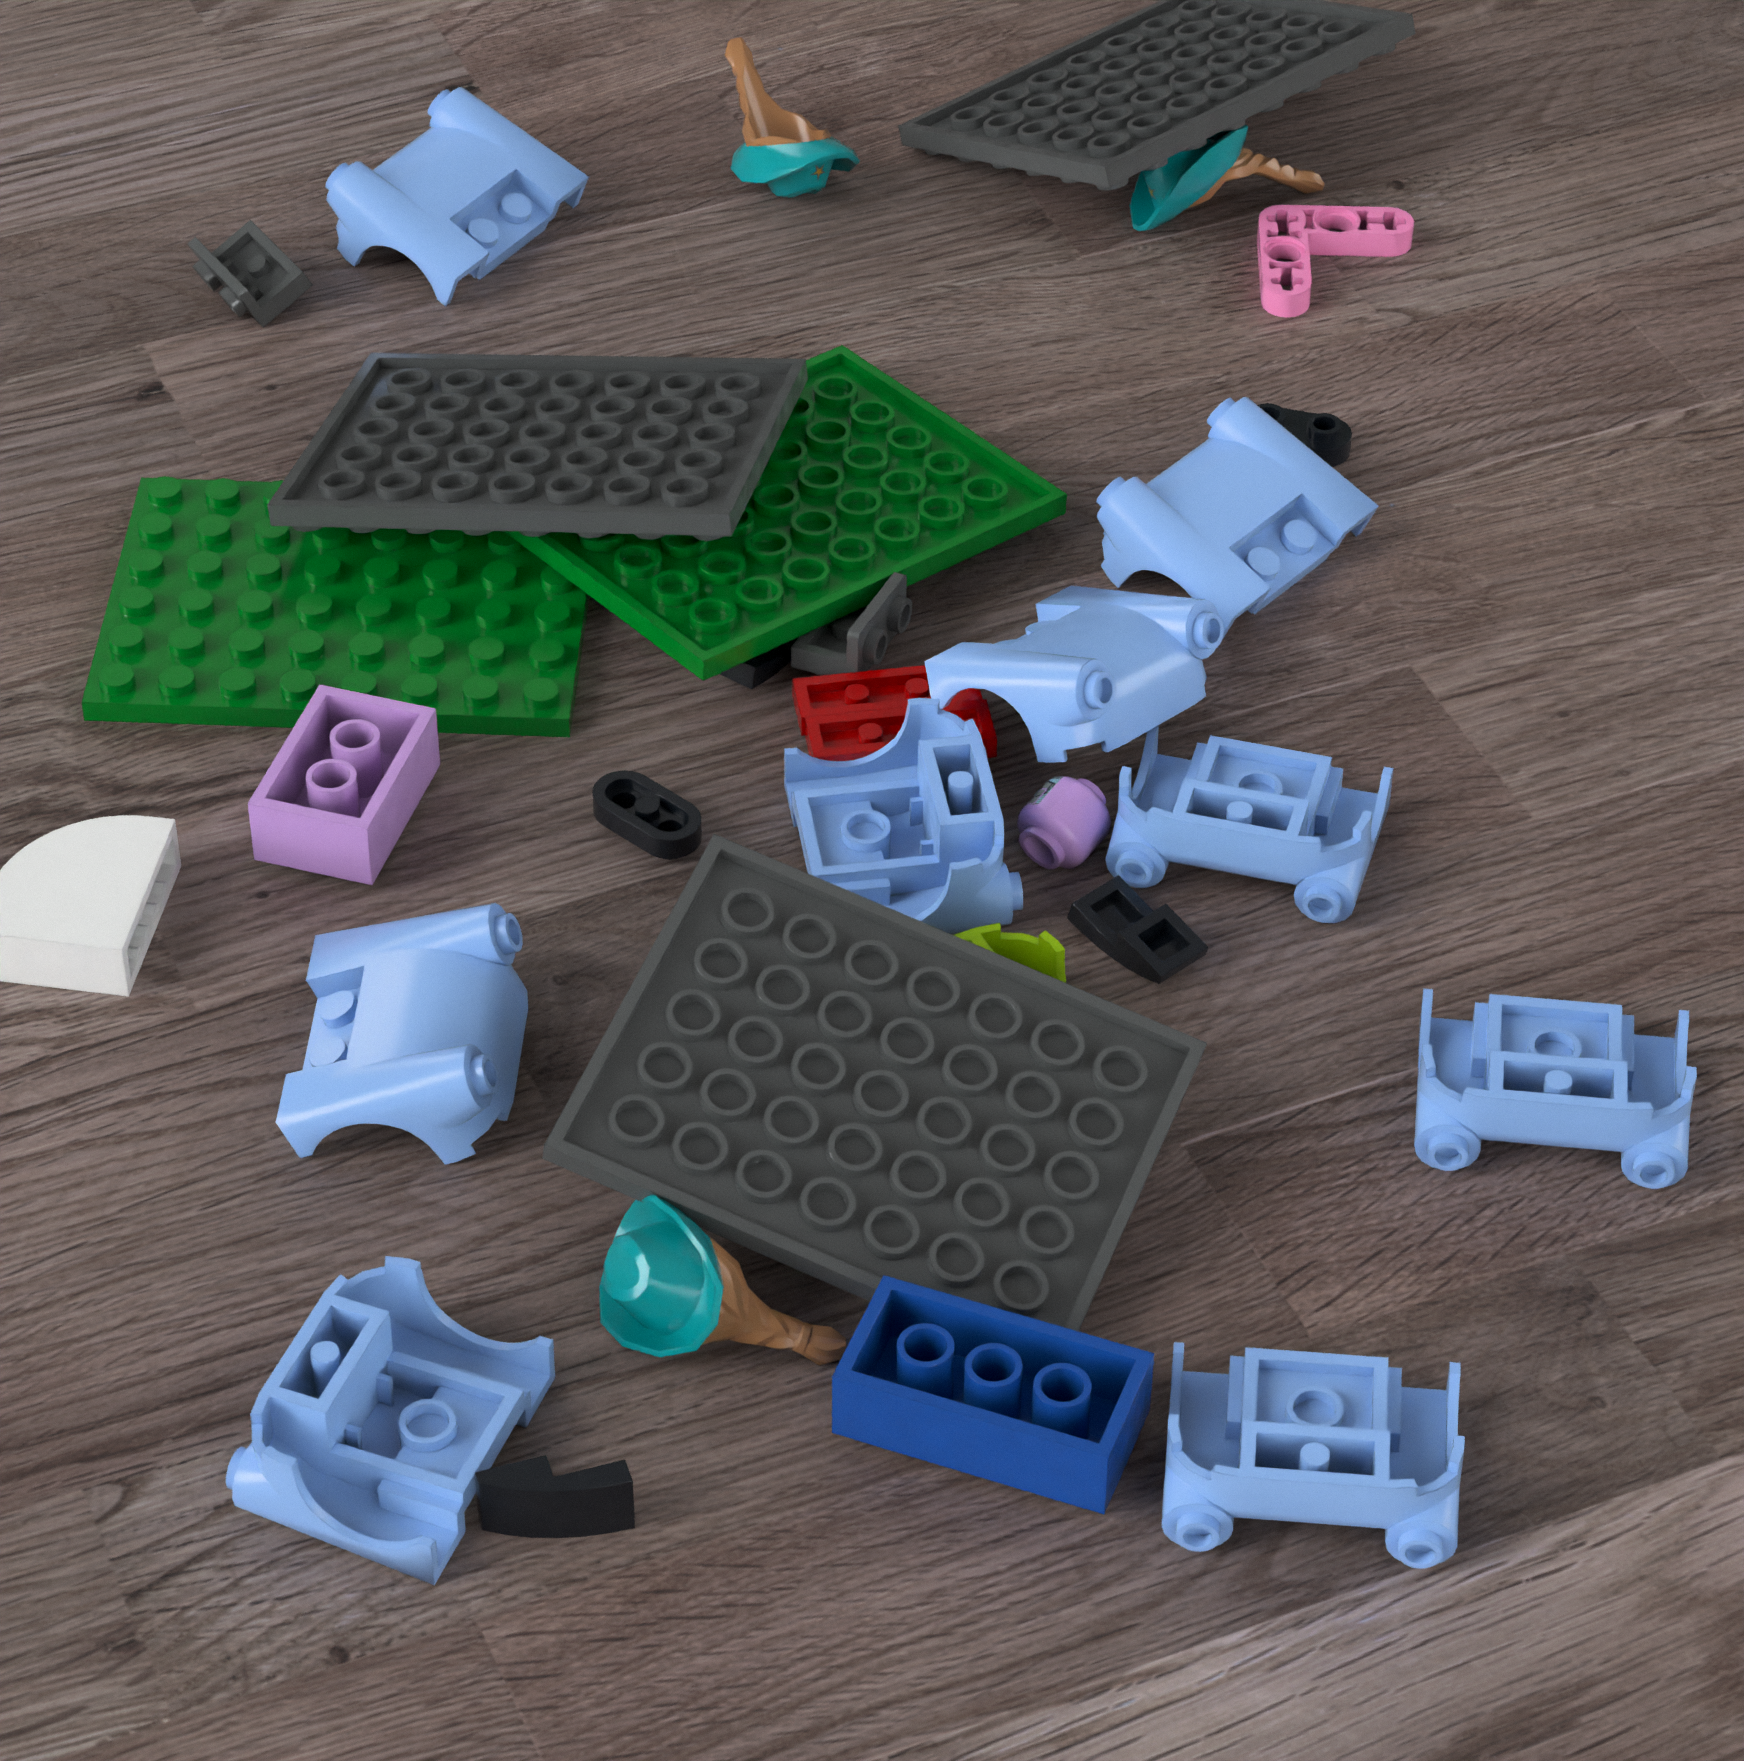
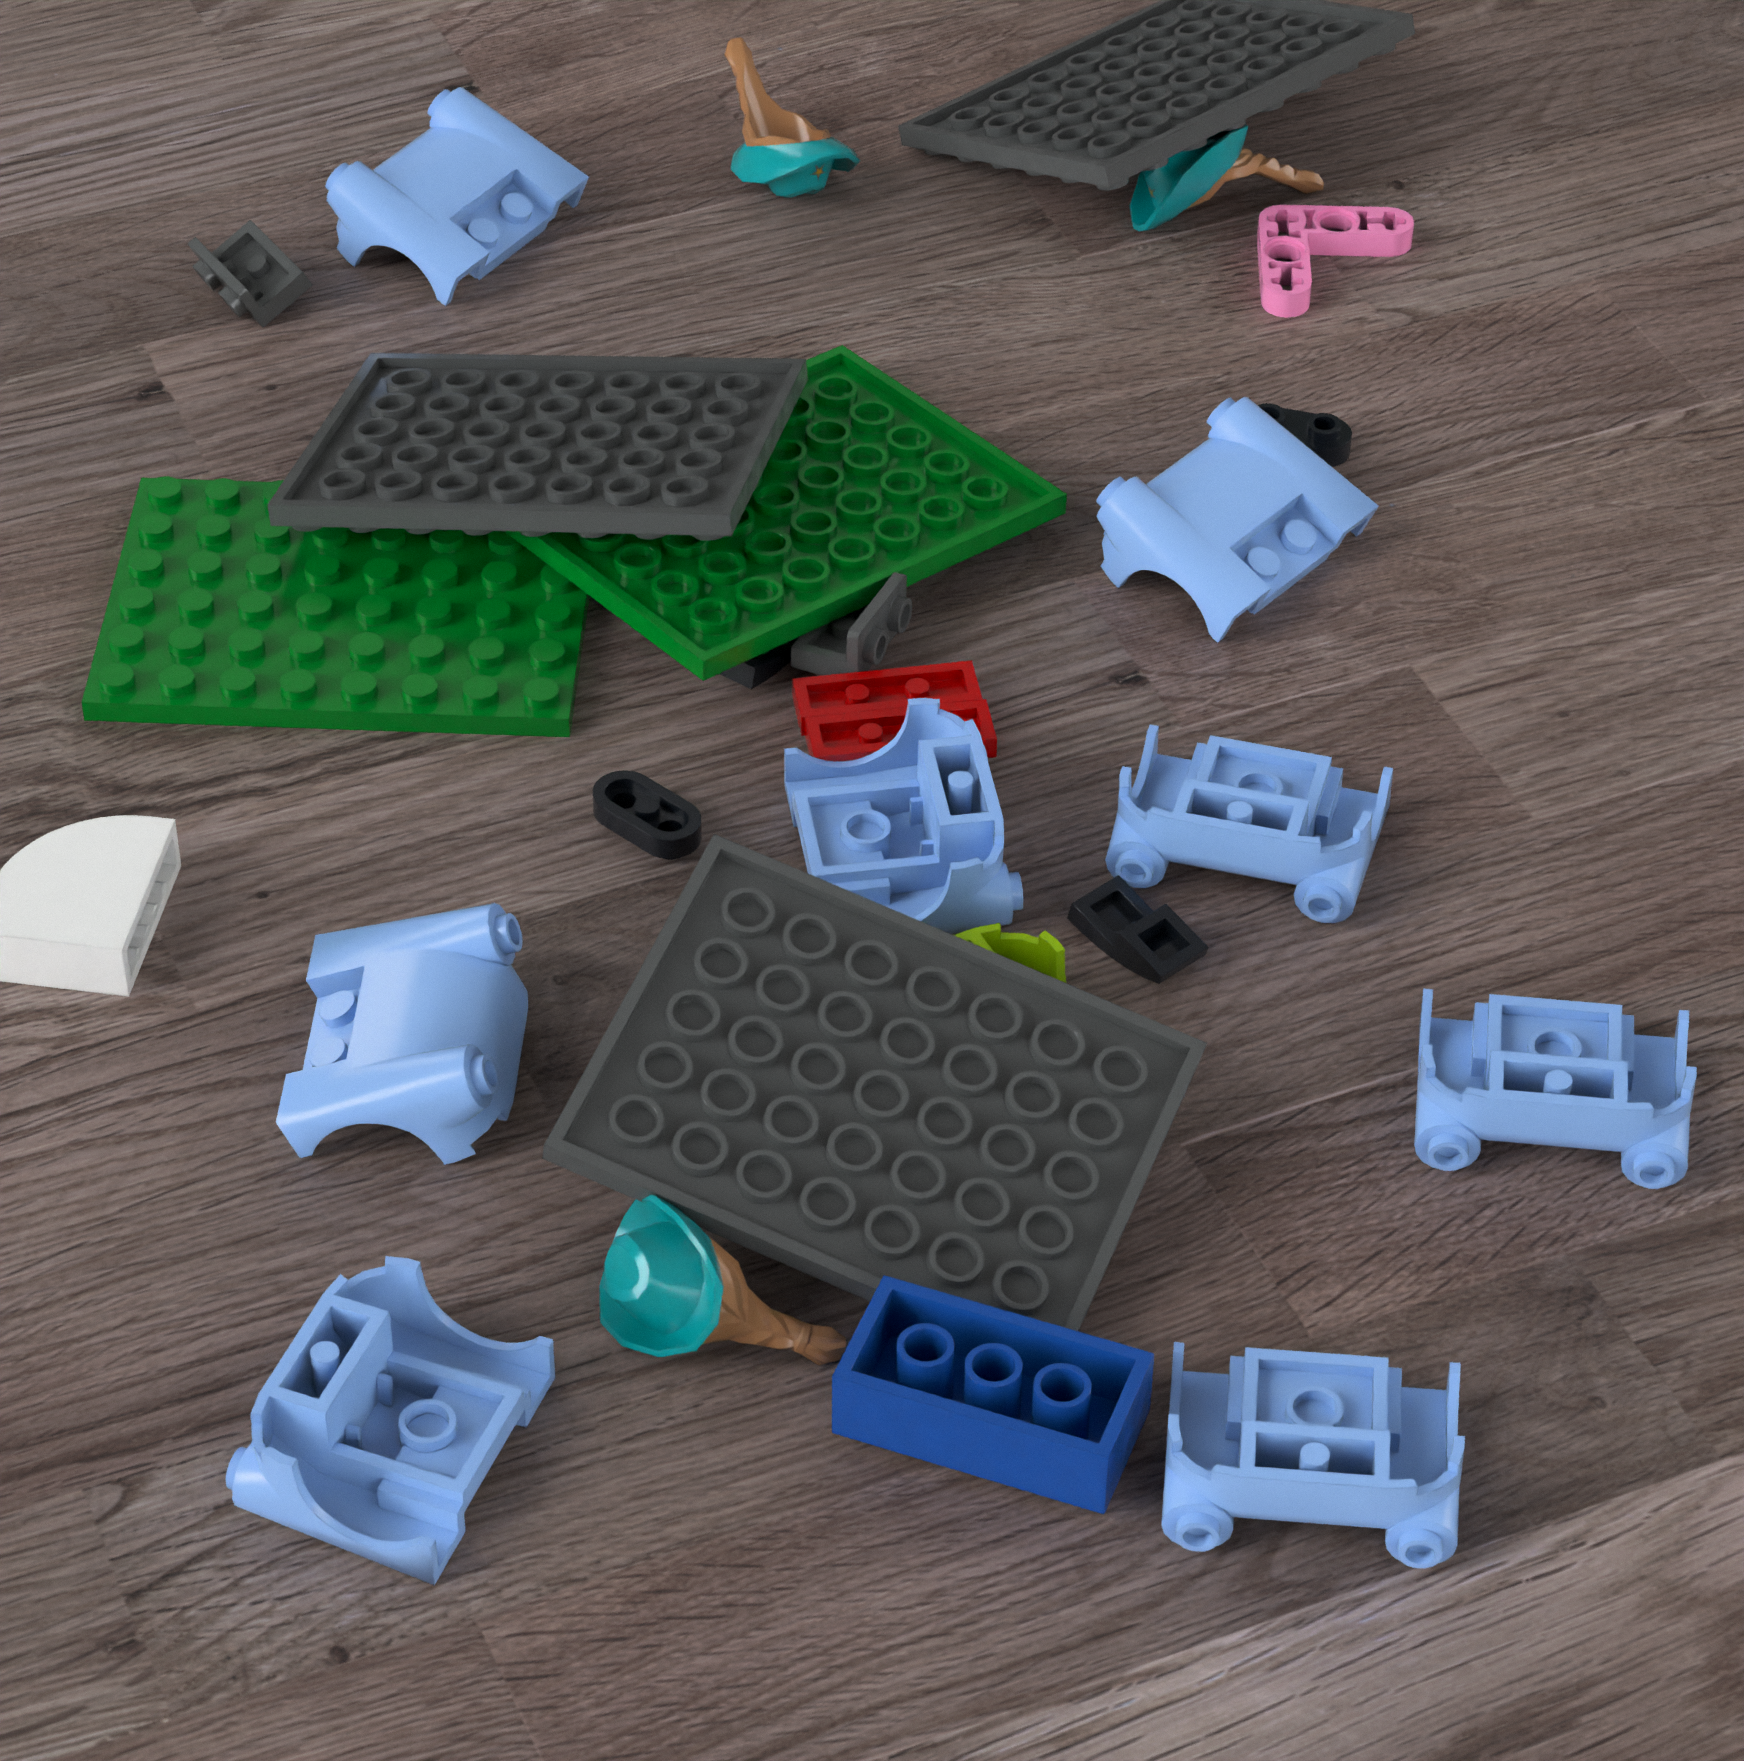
(344, 784): lavender brick -> none
(532, 1503): black slope -> none
(1063, 822): lavender head -> none
(1091, 667): light blue piece -> none

